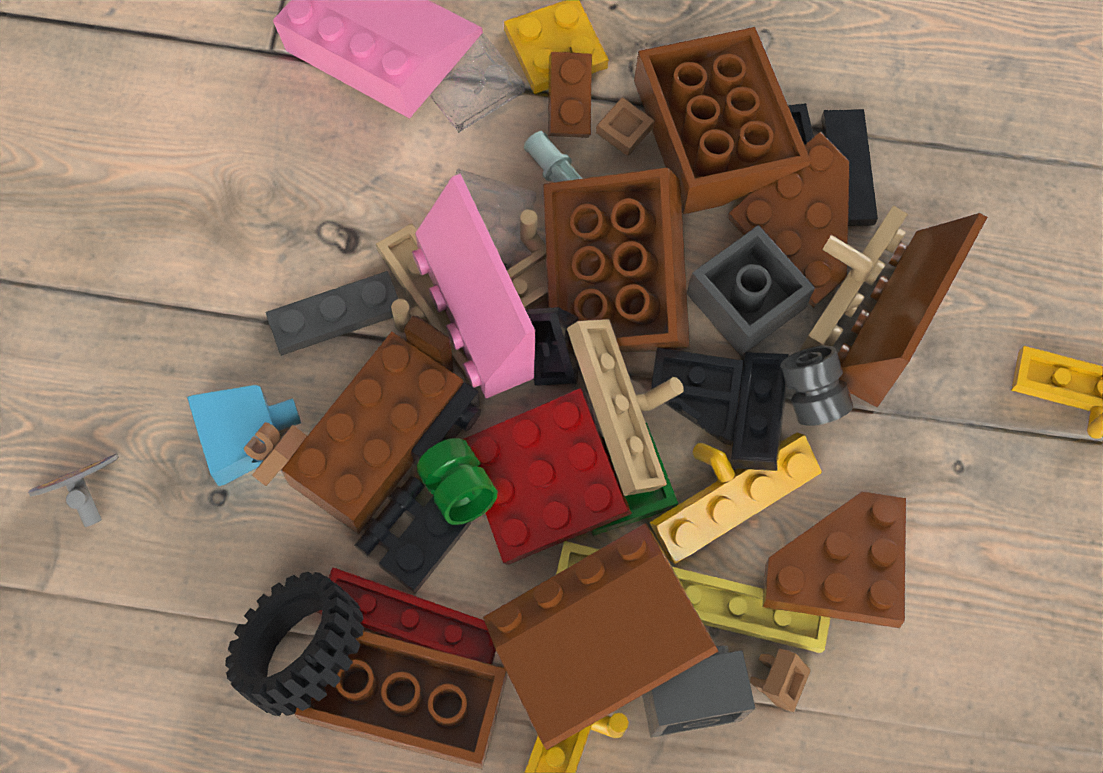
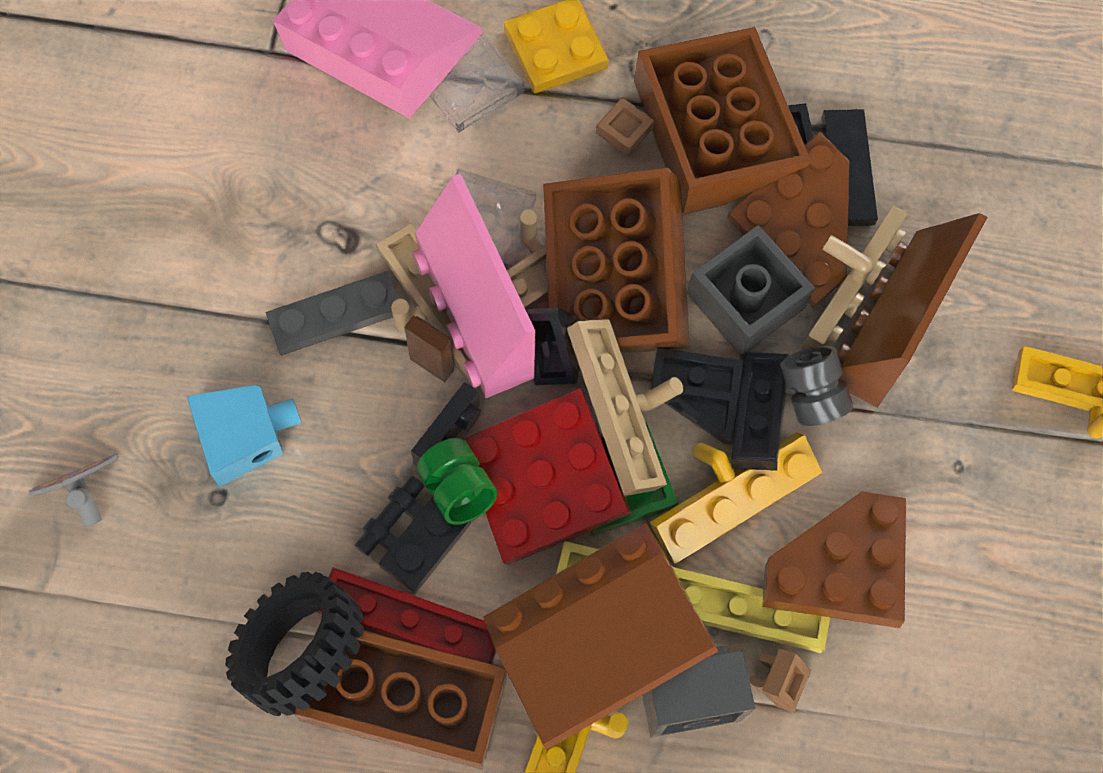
(274, 452): medium nougat tile -> none
(369, 432): dark orange brick -> none
(554, 164): light aqua axle -> none
(569, 94): dark orange plate -> none

